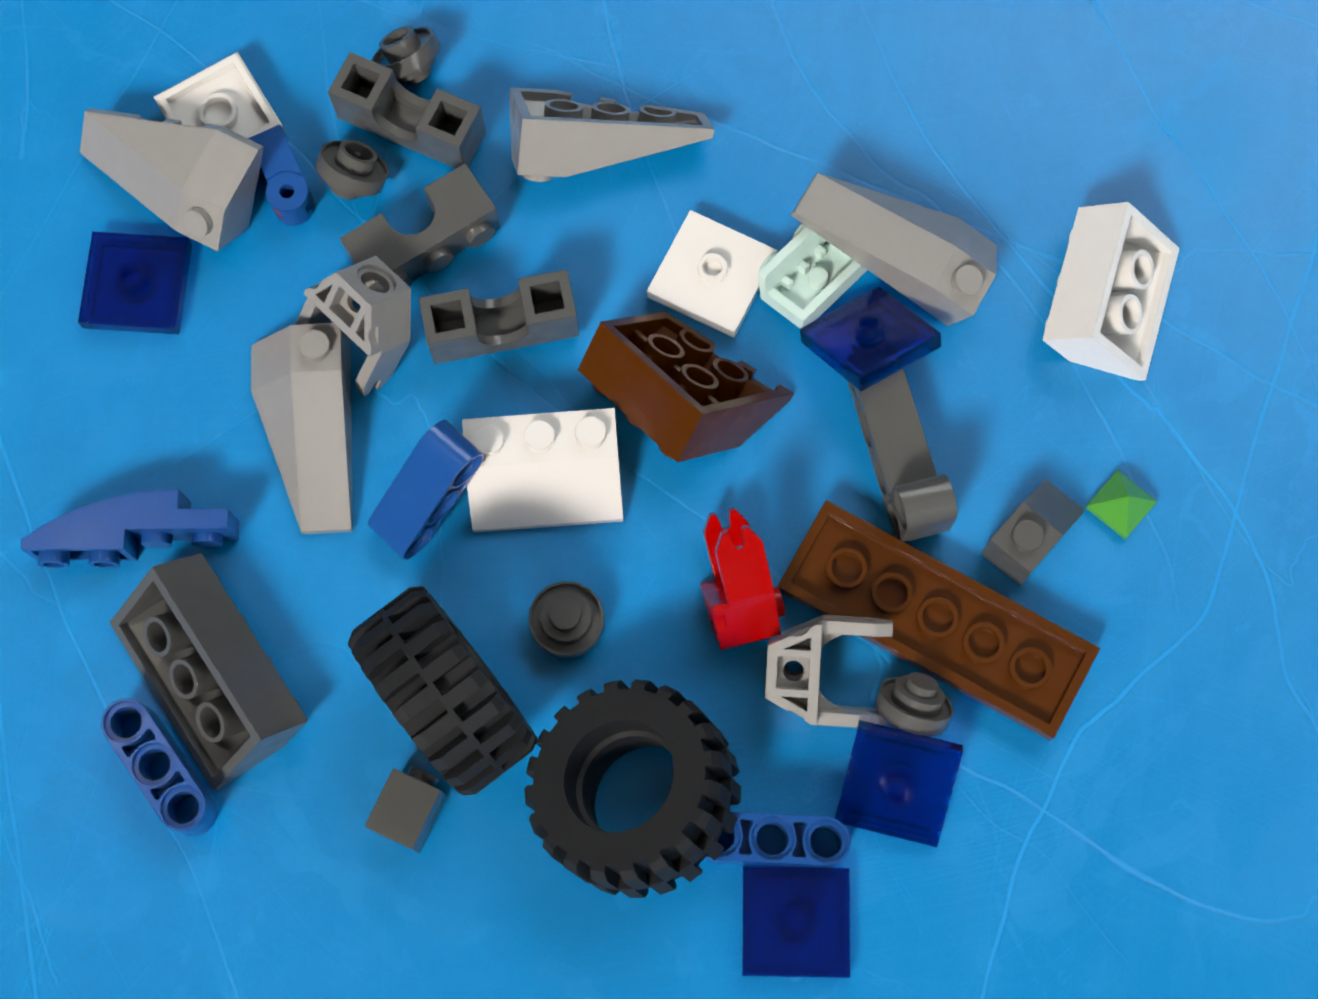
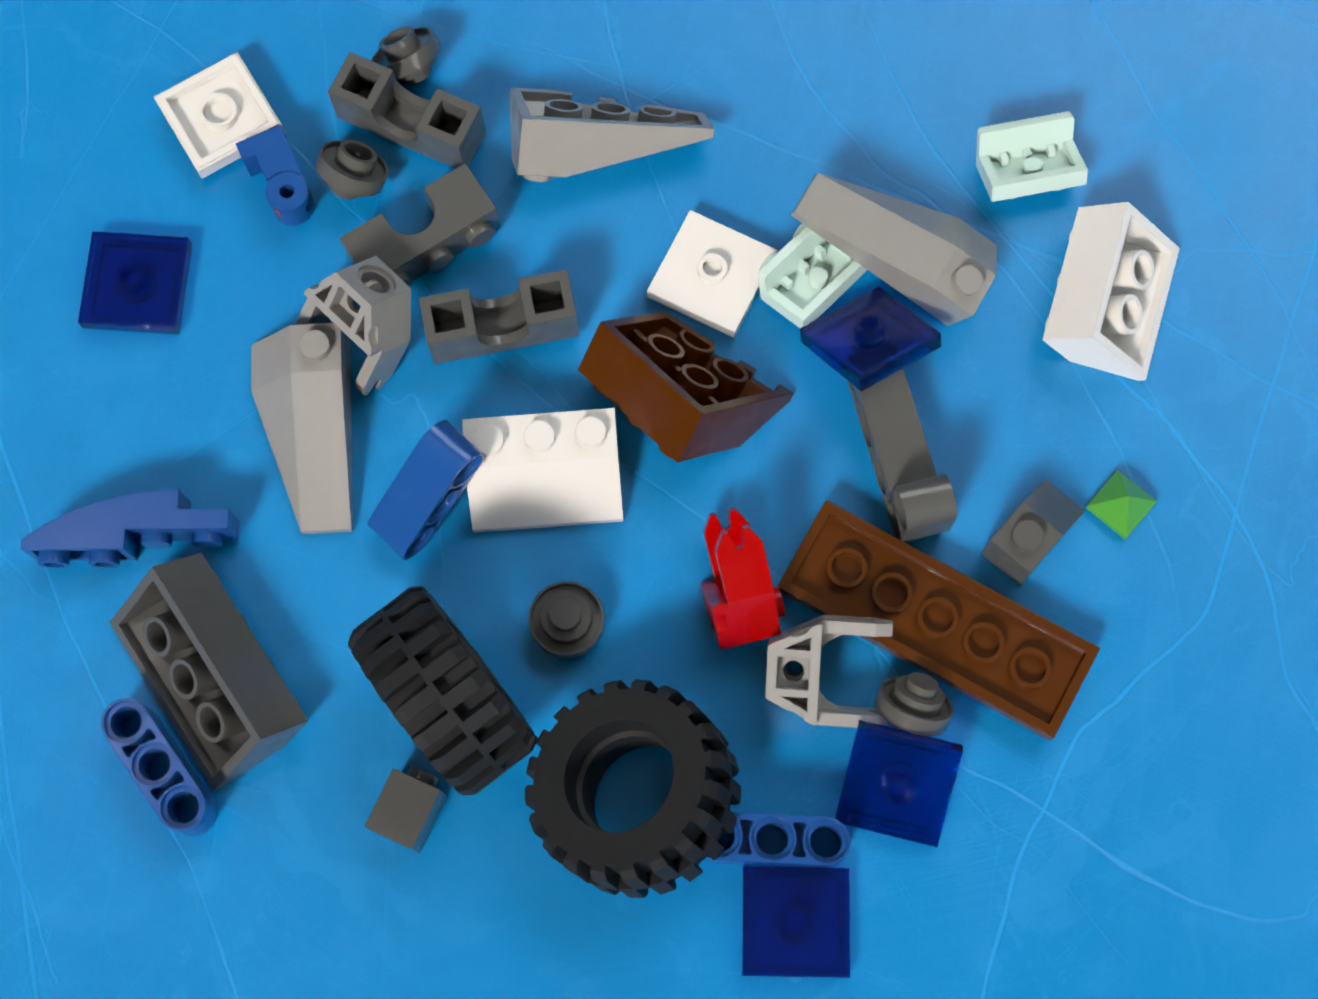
(185, 174): light grey wedge -> none
(1029, 157): none -> light aqua bracket

